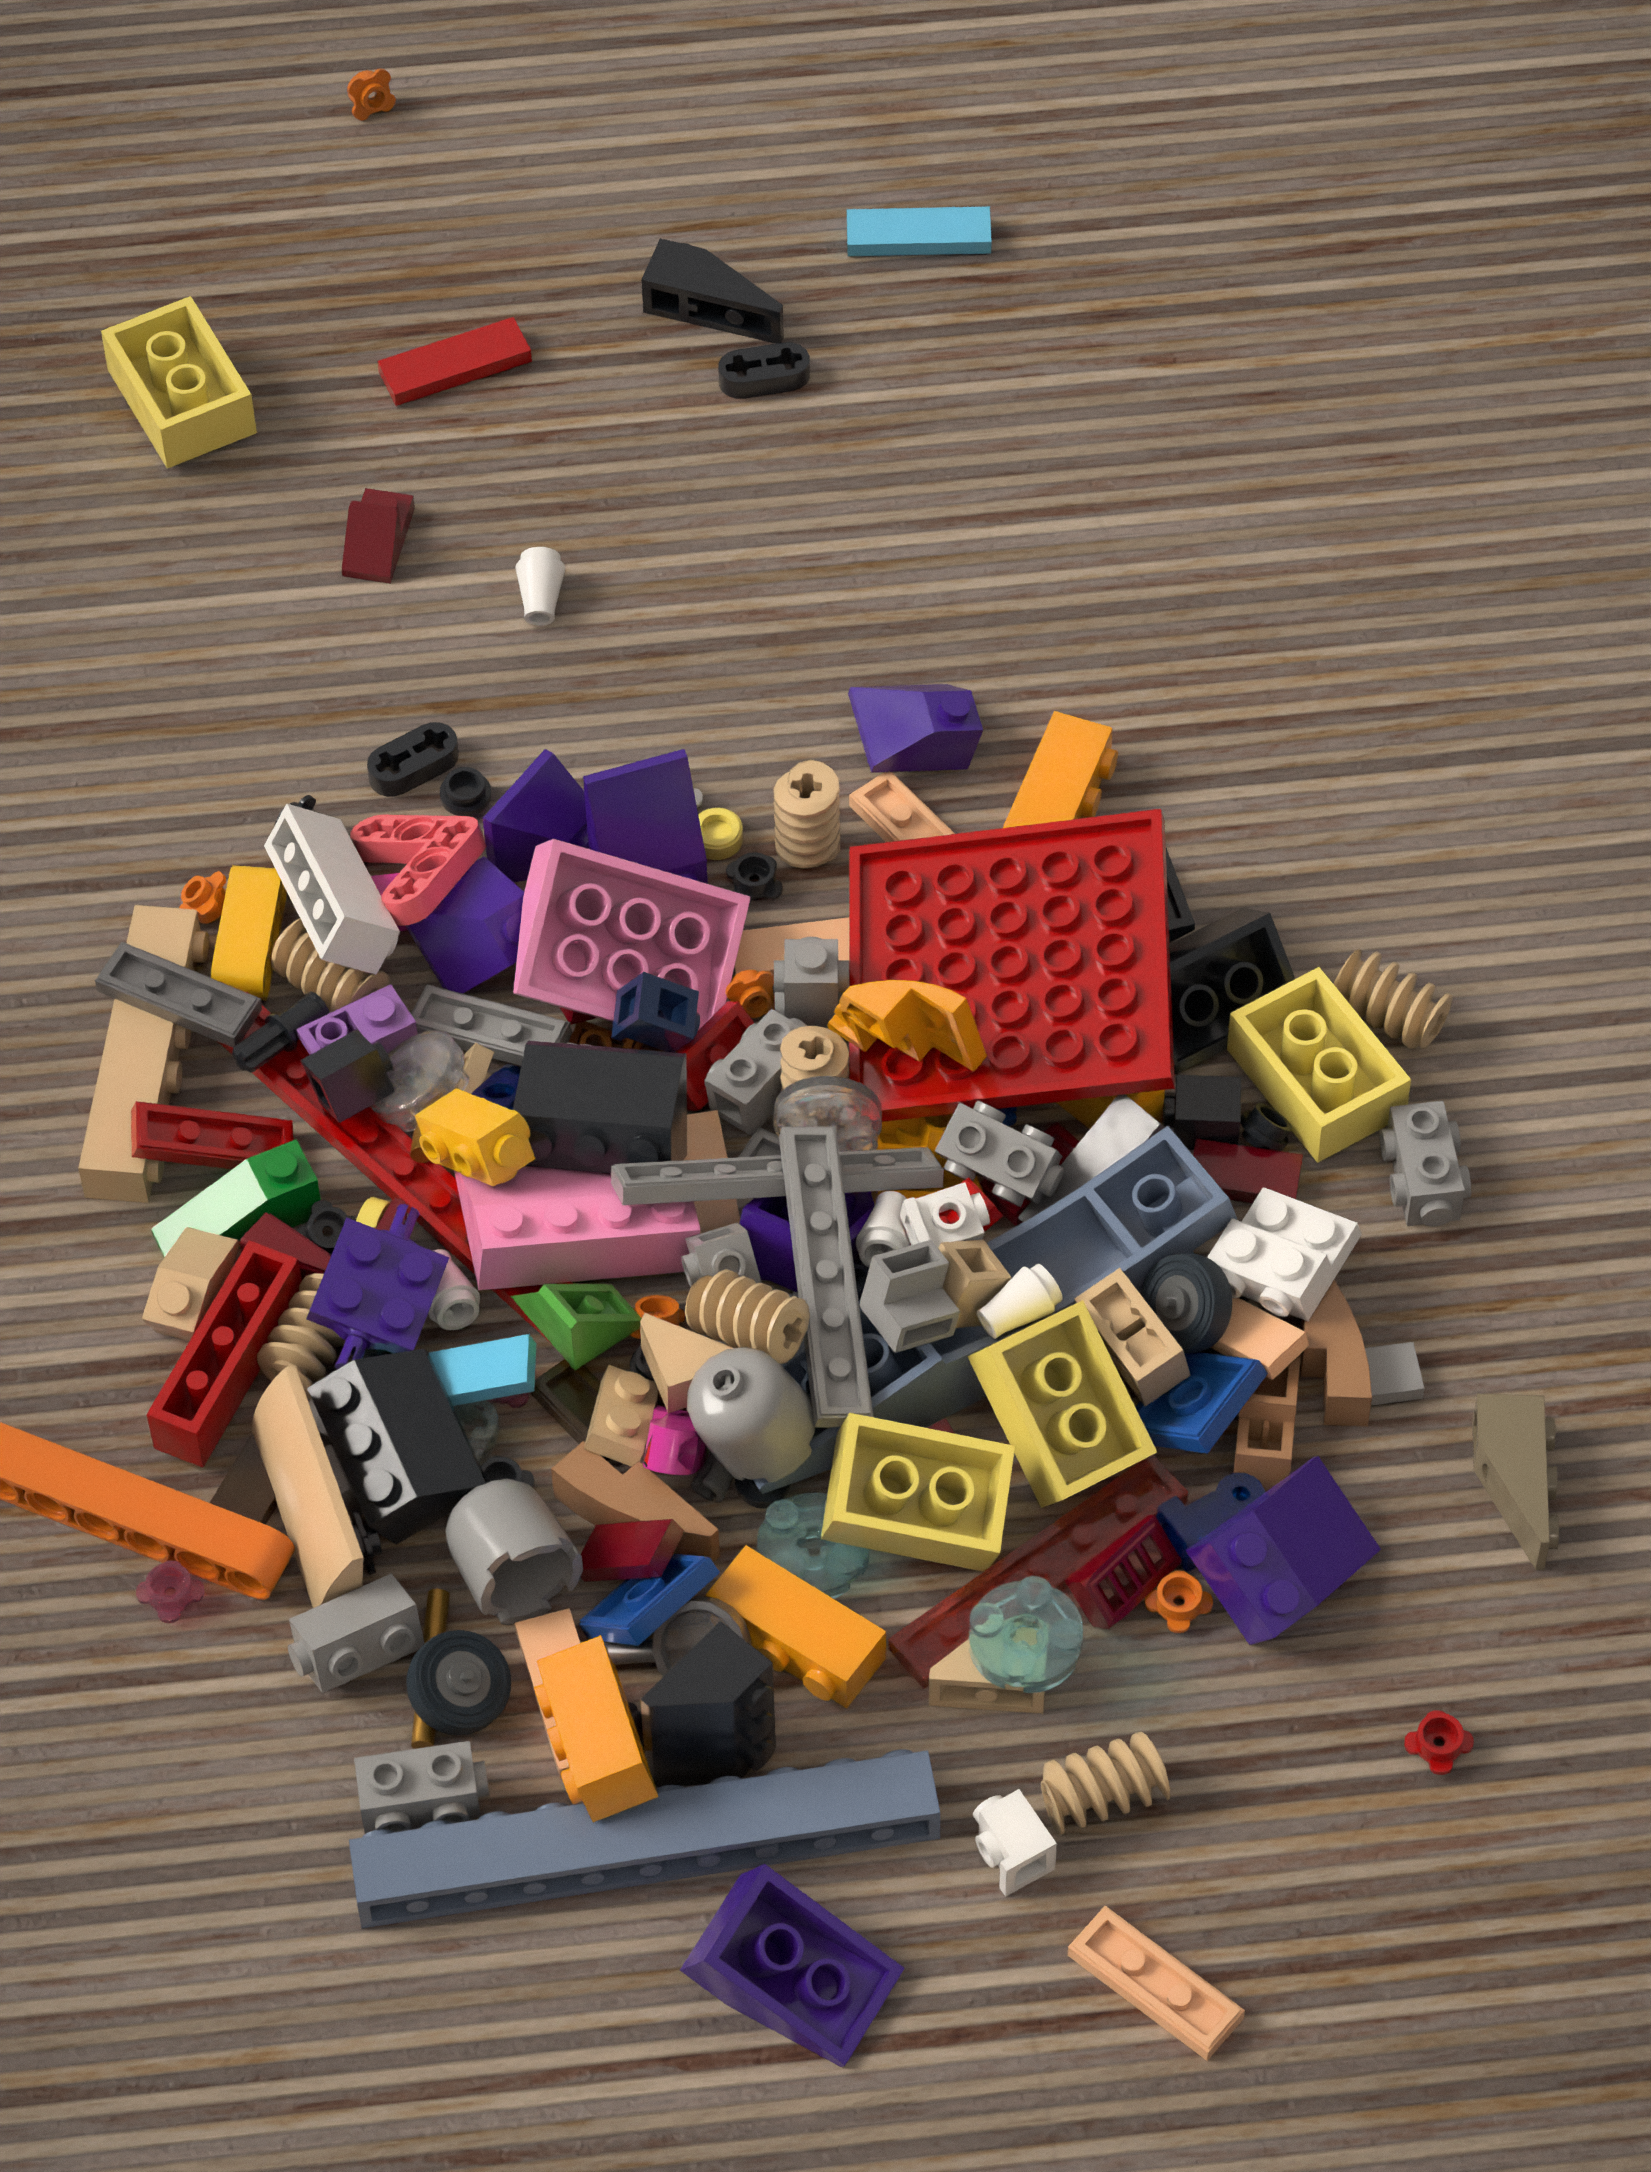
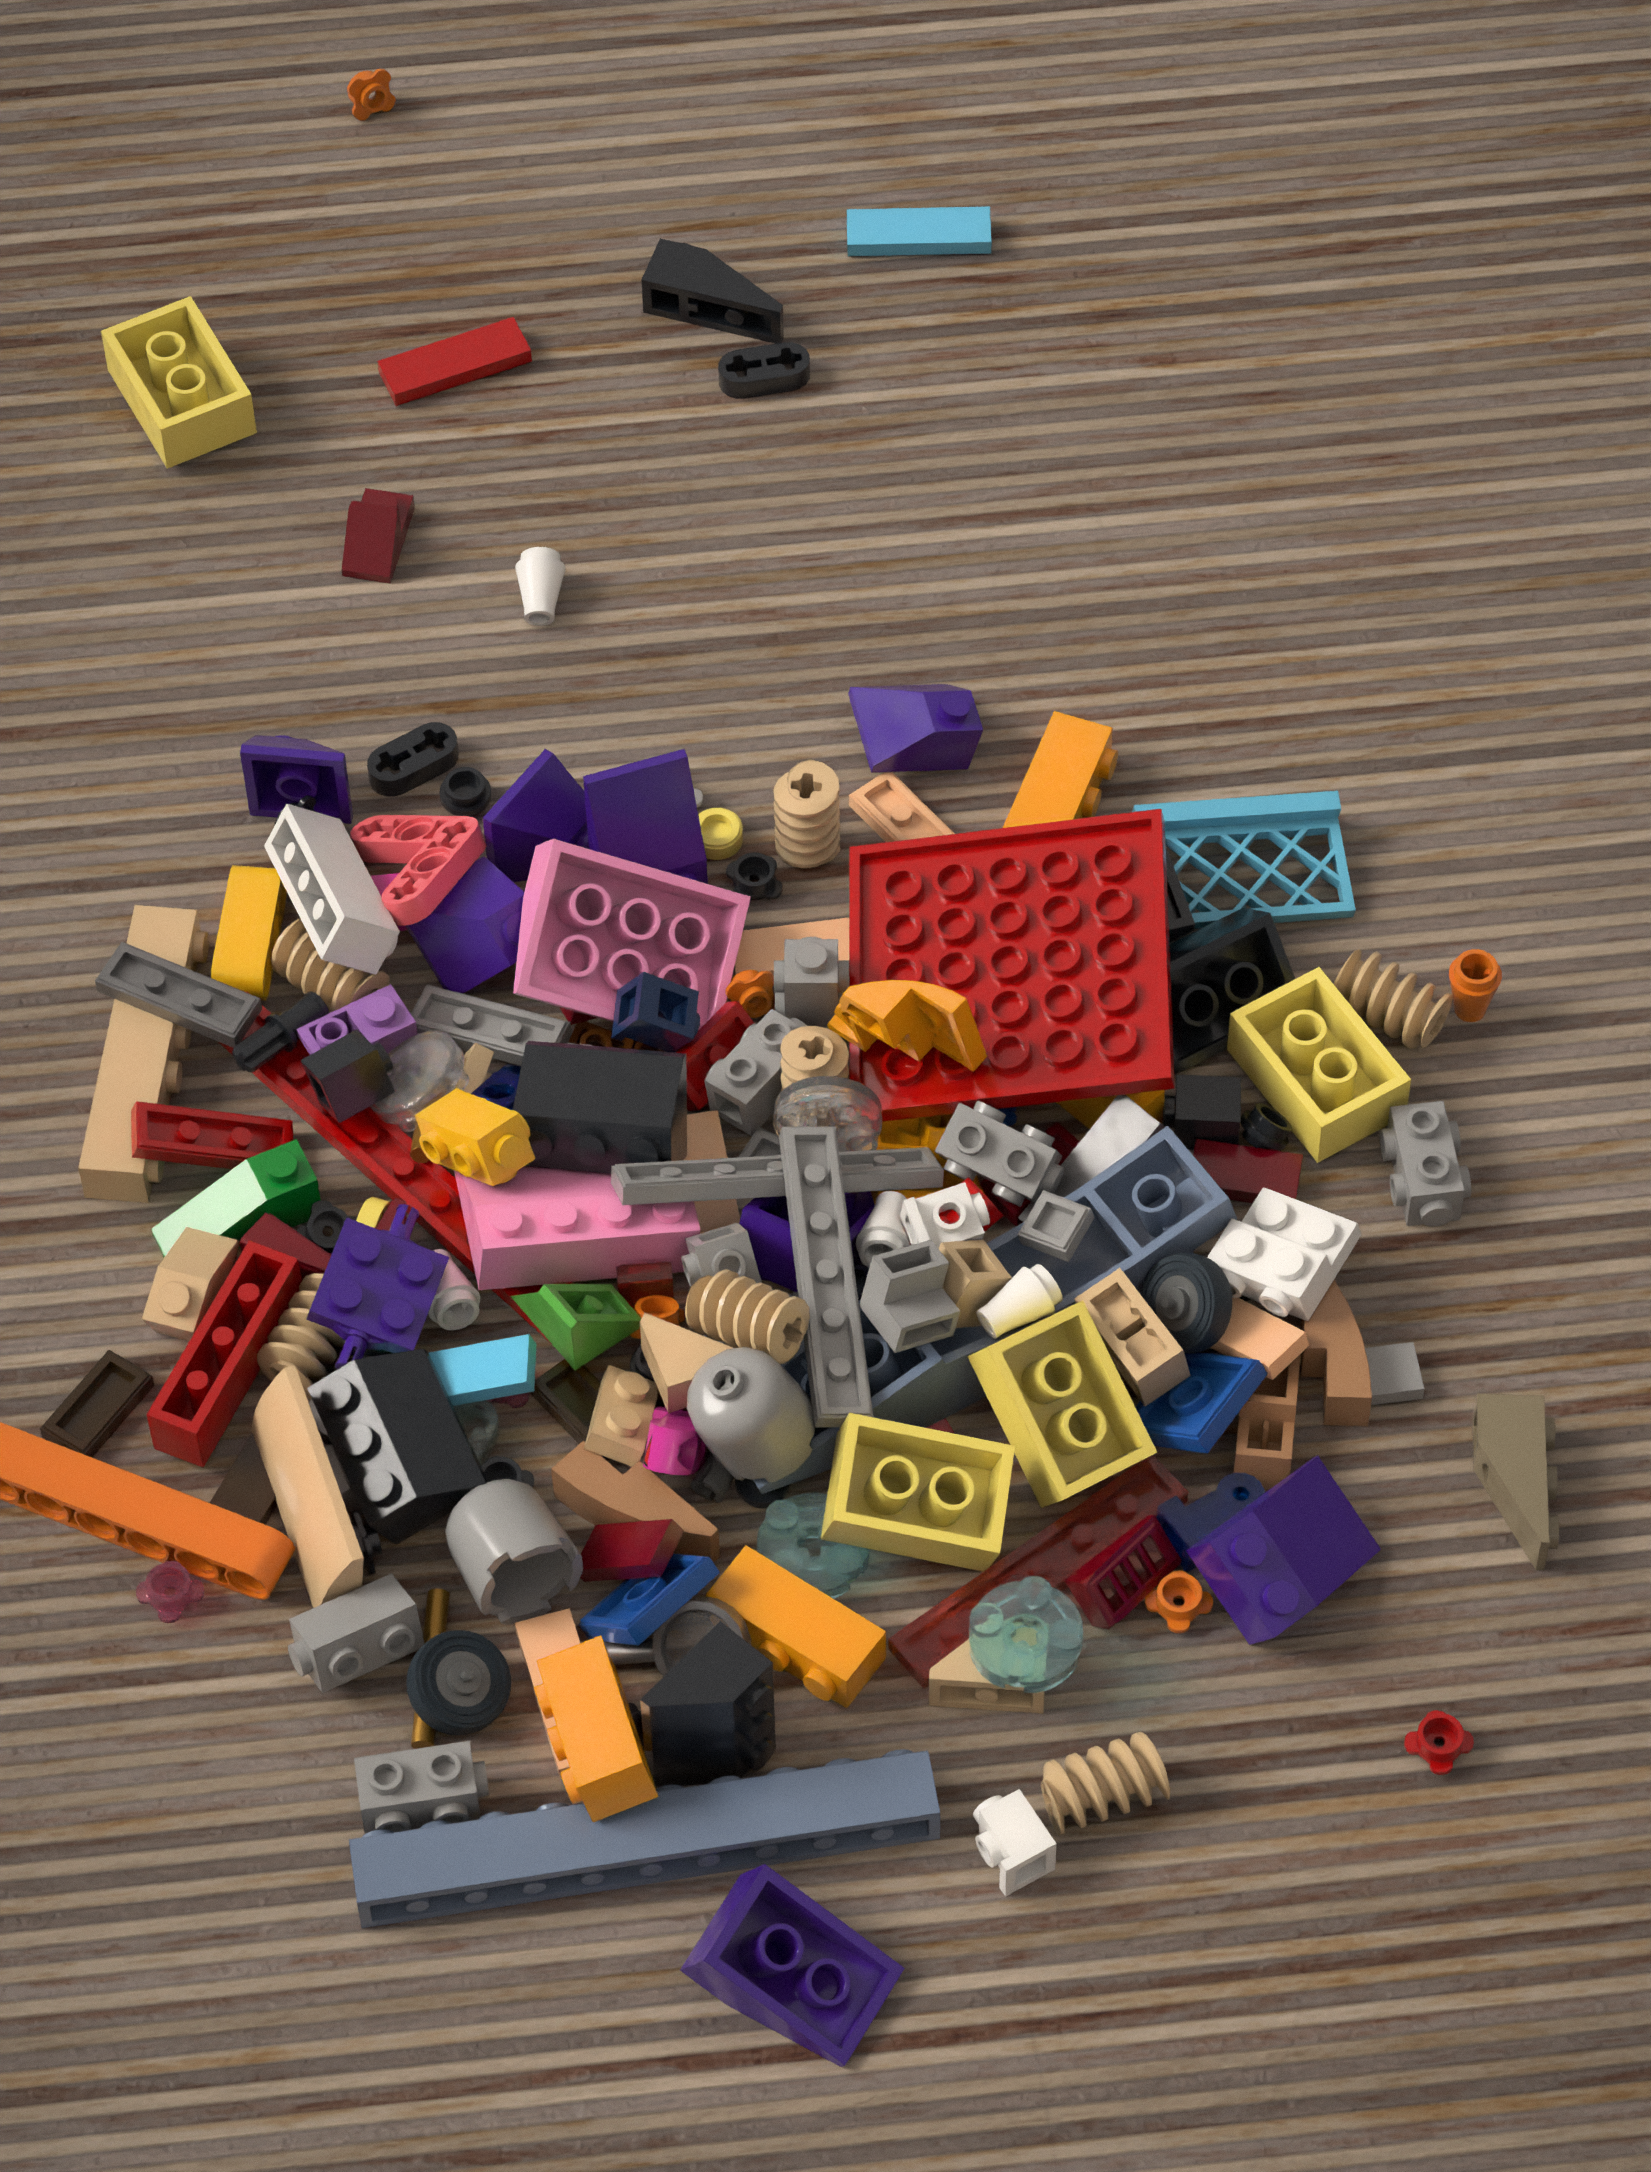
(98, 1405): none -> dark brown tile
(205, 896): orange plate -> none
(289, 768): none -> dark purple slope
(644, 1280): none -> clear red tile
(1056, 1226): none -> light grey tile
(1156, 1983): light nougat tile -> none
(1254, 819): none -> medium azure fence
(1473, 983): none -> orange cone

